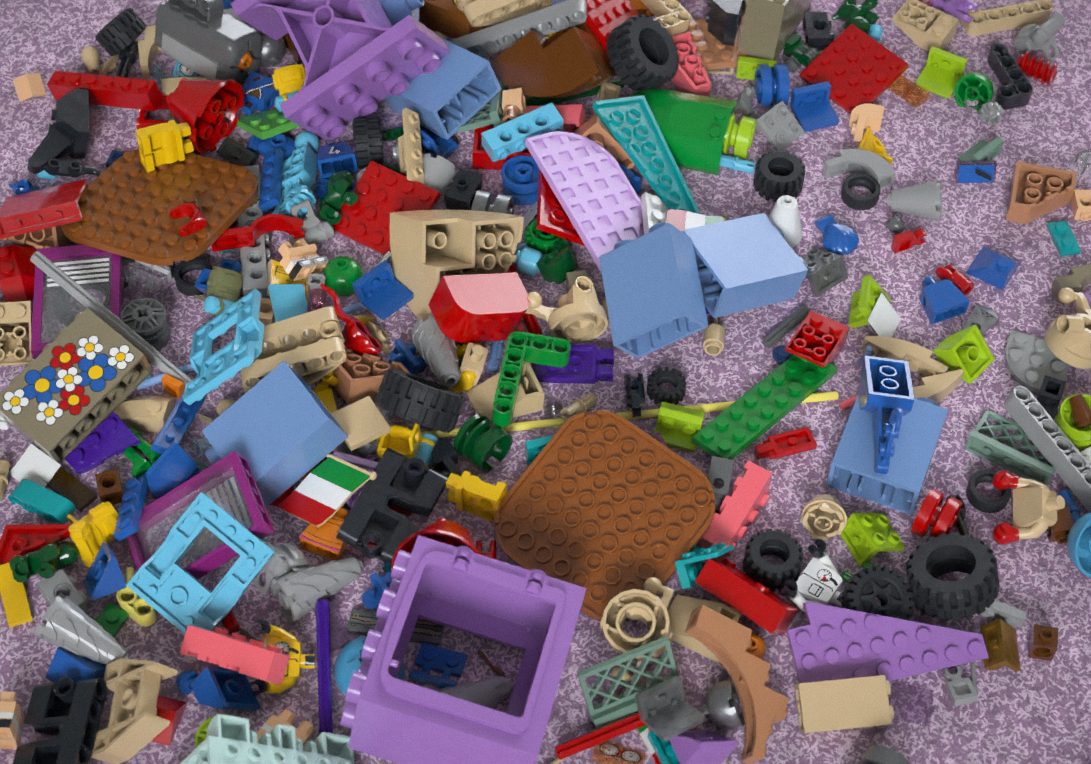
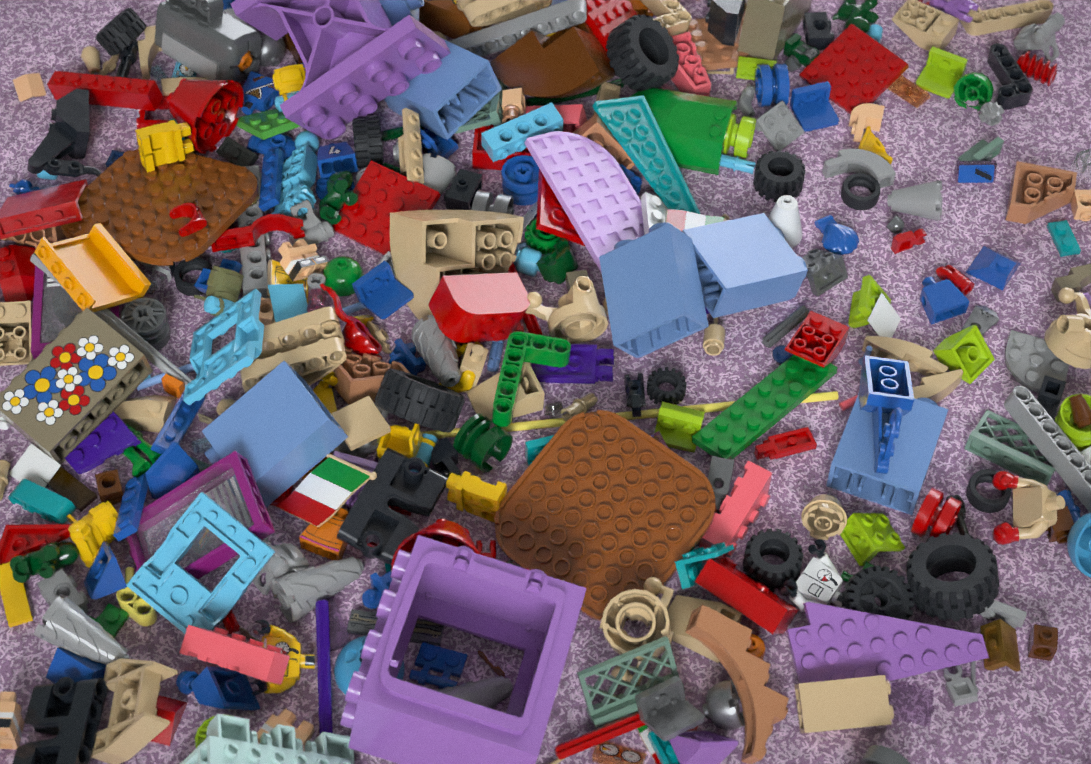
(93, 269): none -> light orange panel

